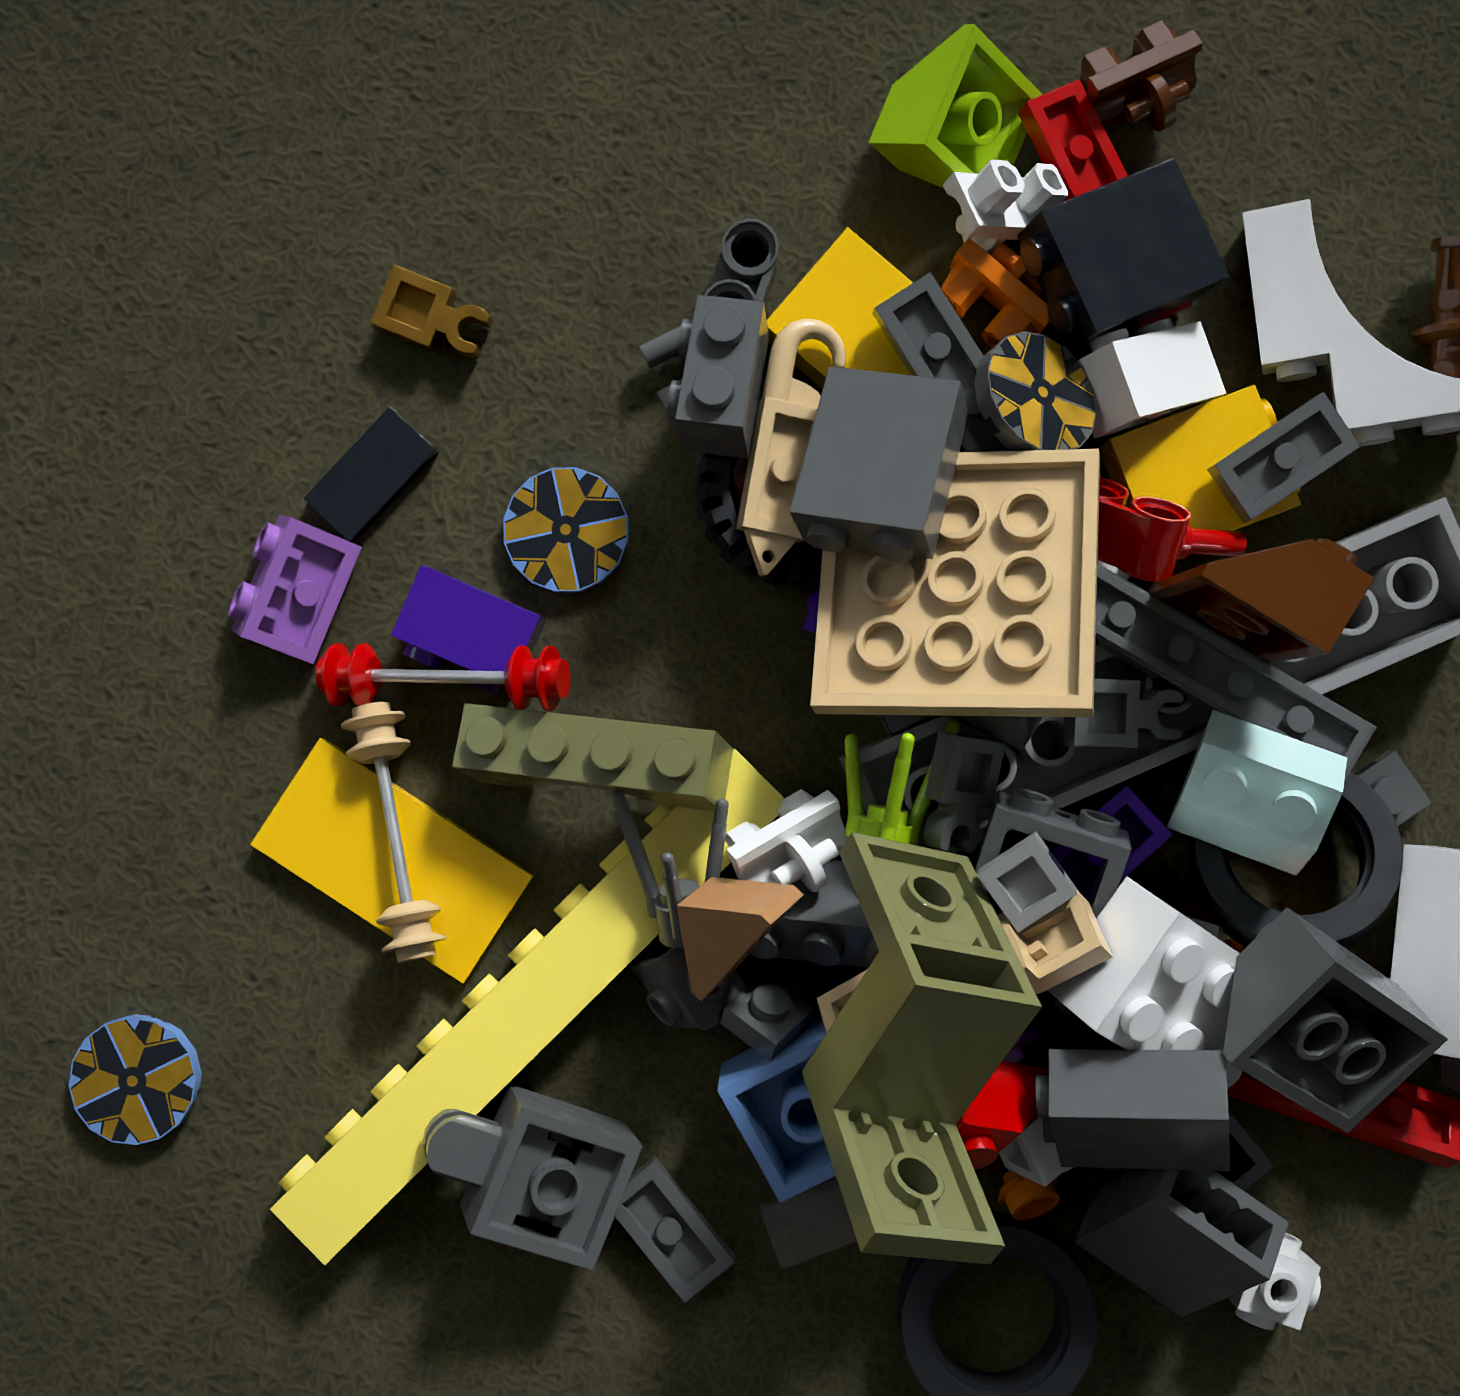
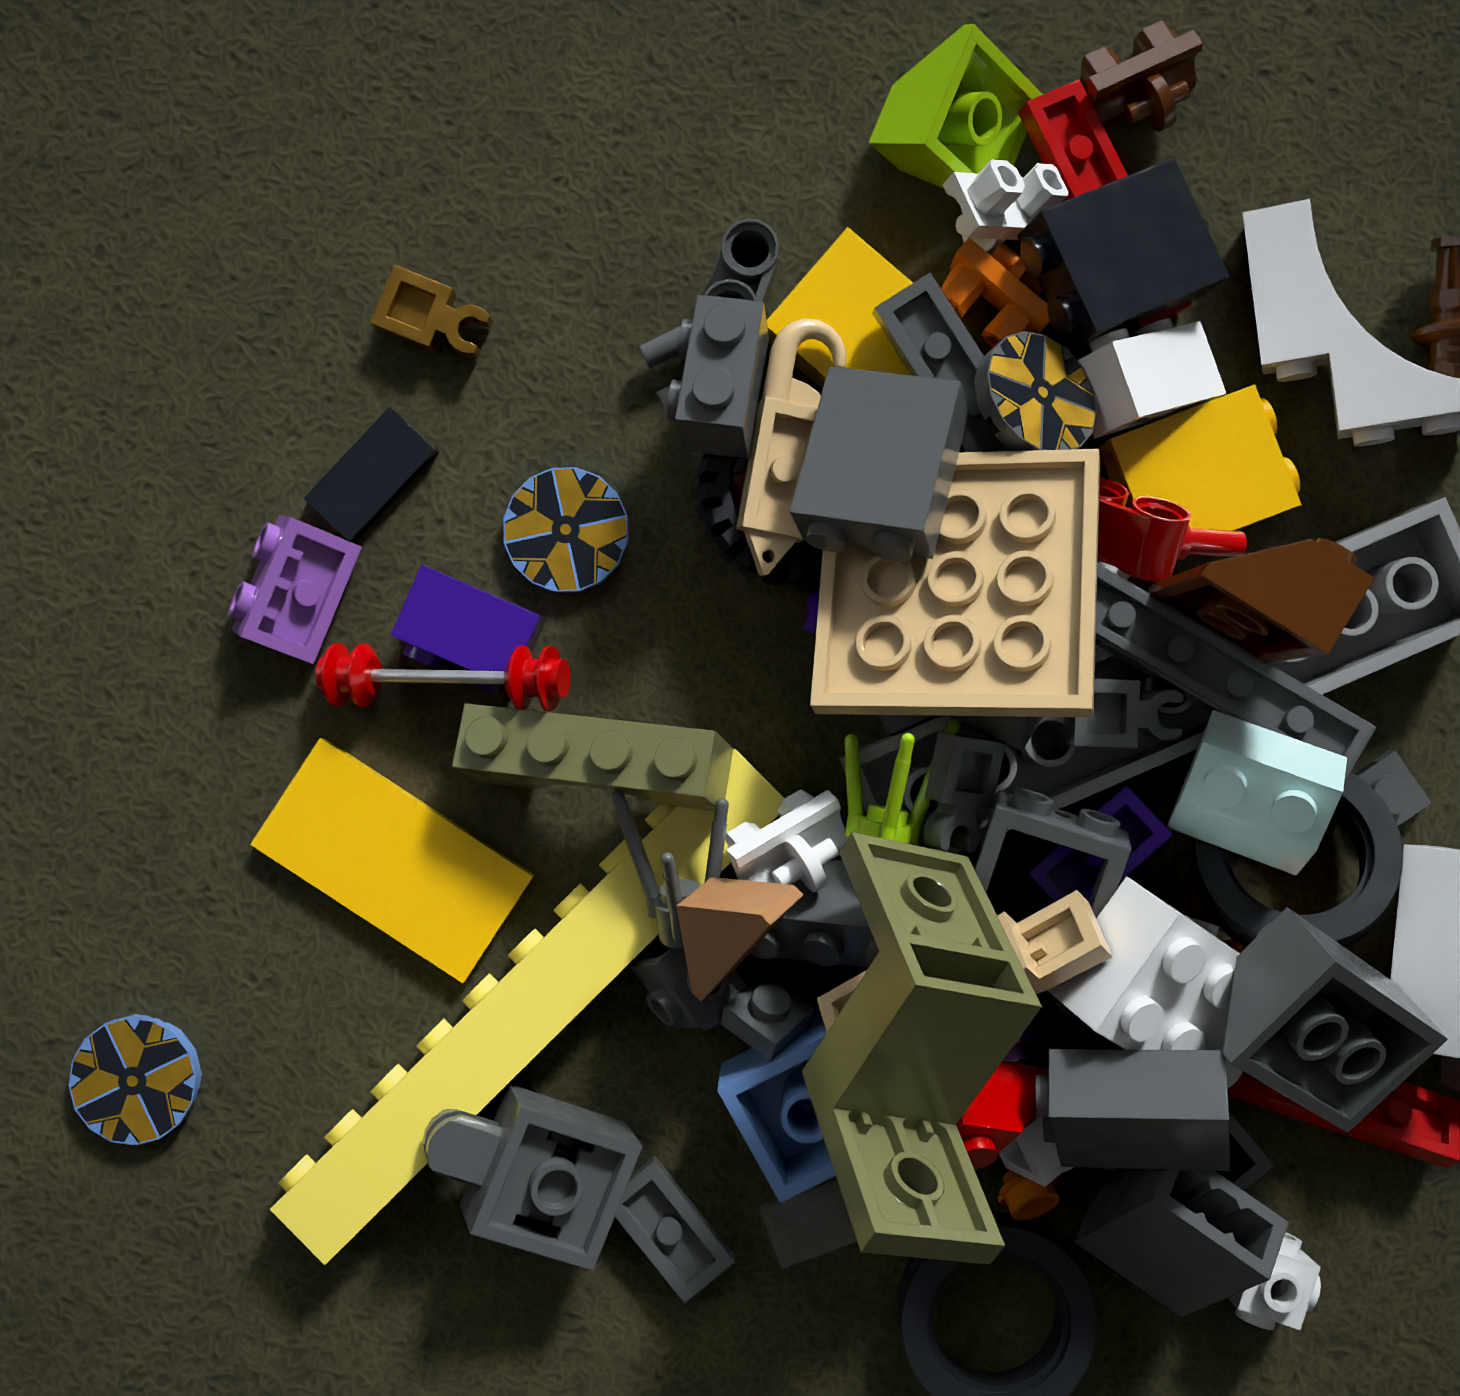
(378, 745): tan axle -> none
(1027, 882): light grey plate -> none
(1283, 457): dark grey plate -> none

